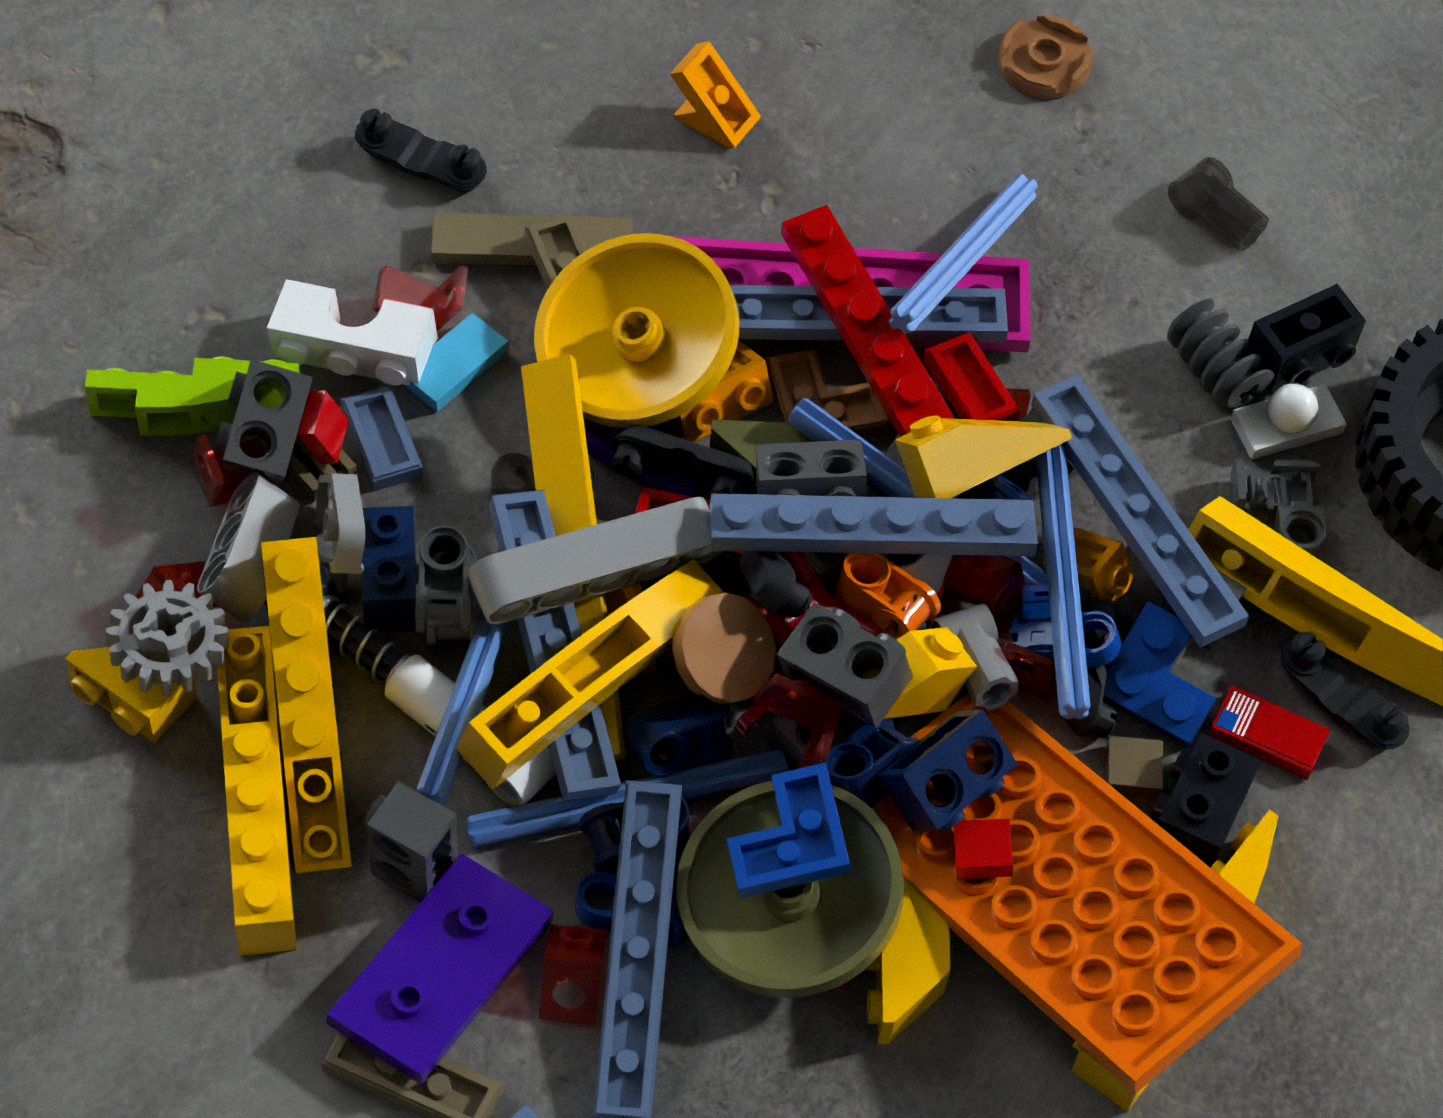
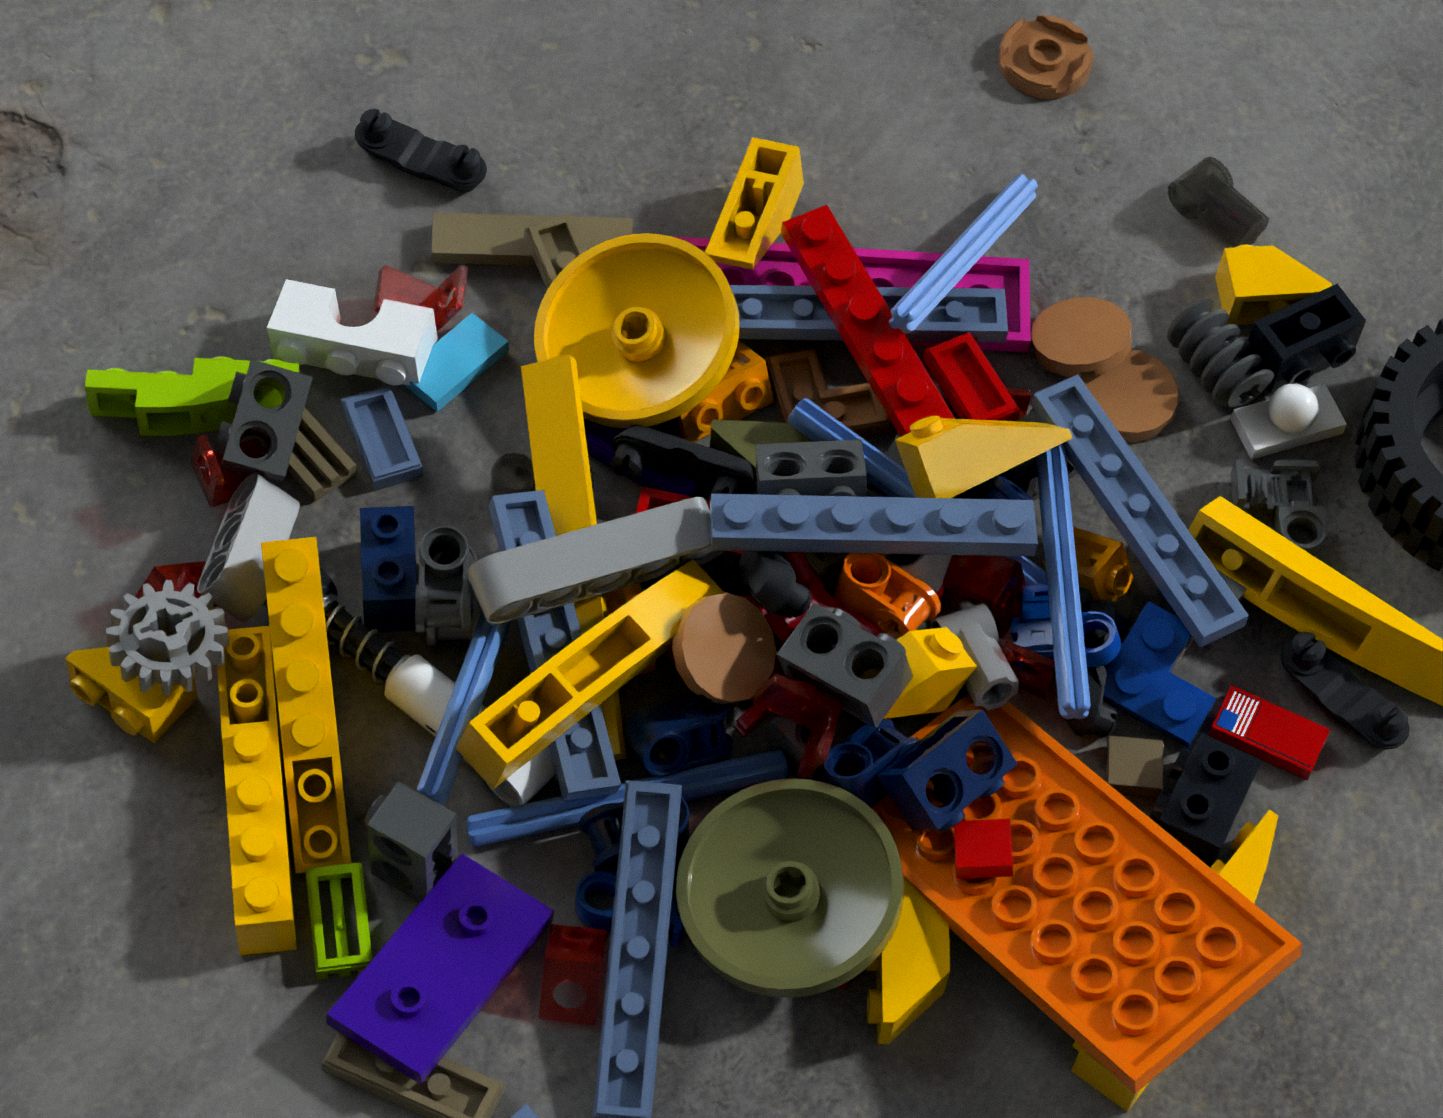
(323, 427): red tile -> none
(343, 523): light grey piece -> none
(344, 963): none -> lime tile
(714, 97): light orange slope -> none
(757, 203): none -> yellow slope
(804, 847): blue plate -> none
(1081, 336): none -> medium nougat tile
(1136, 395): none -> medium nougat tile
(1262, 281): none -> yellow slope

